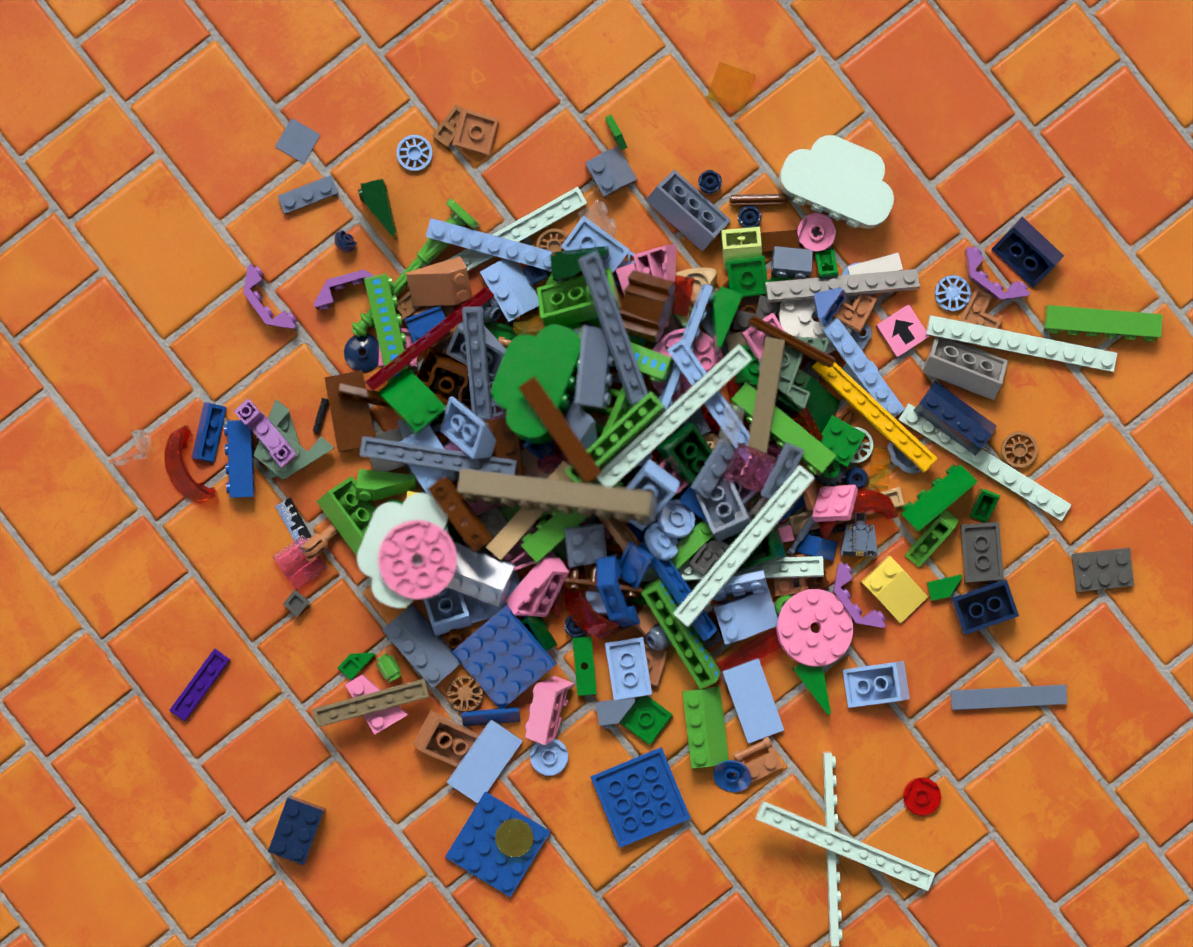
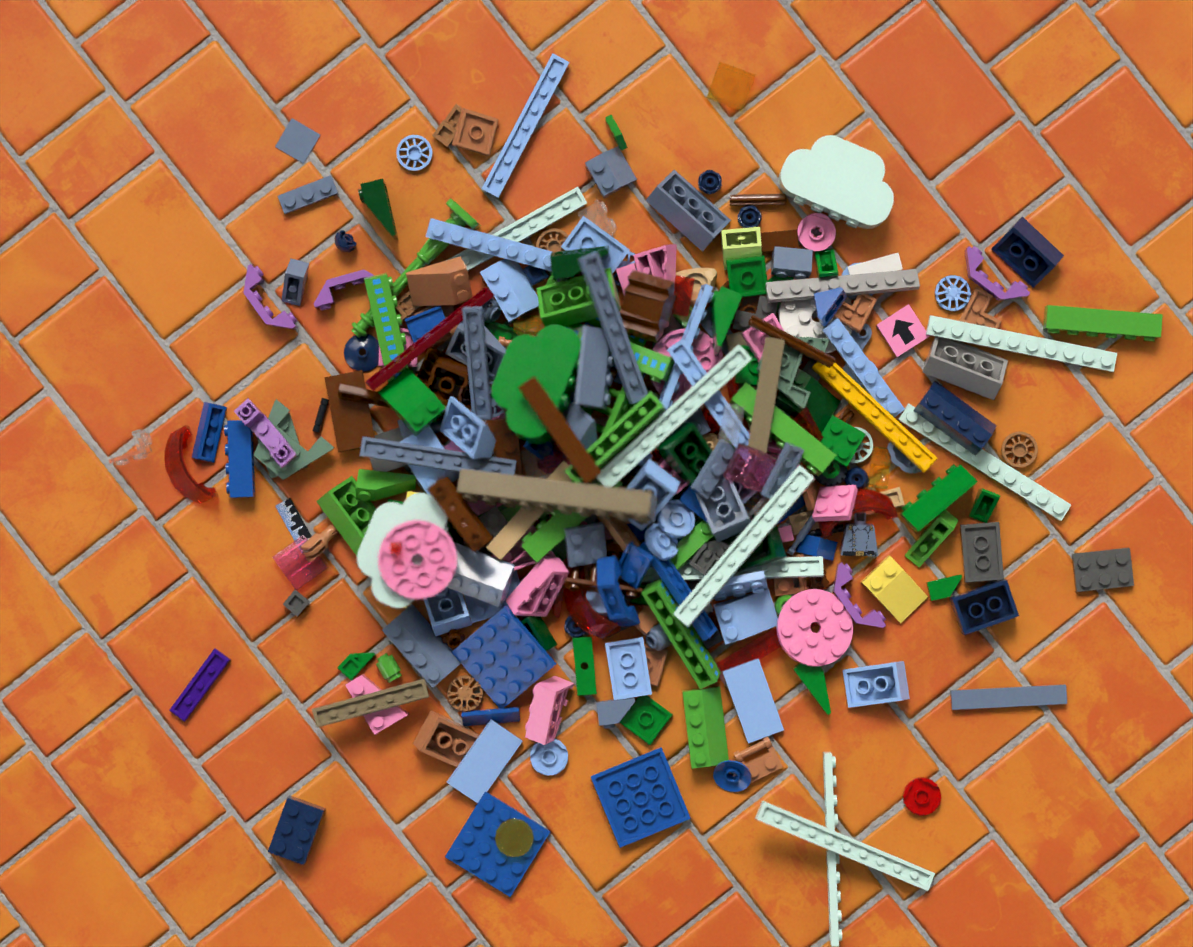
(295, 281): none -> sand blue slope
(396, 548): none -> clear red piece
(525, 125): none -> light blue plate

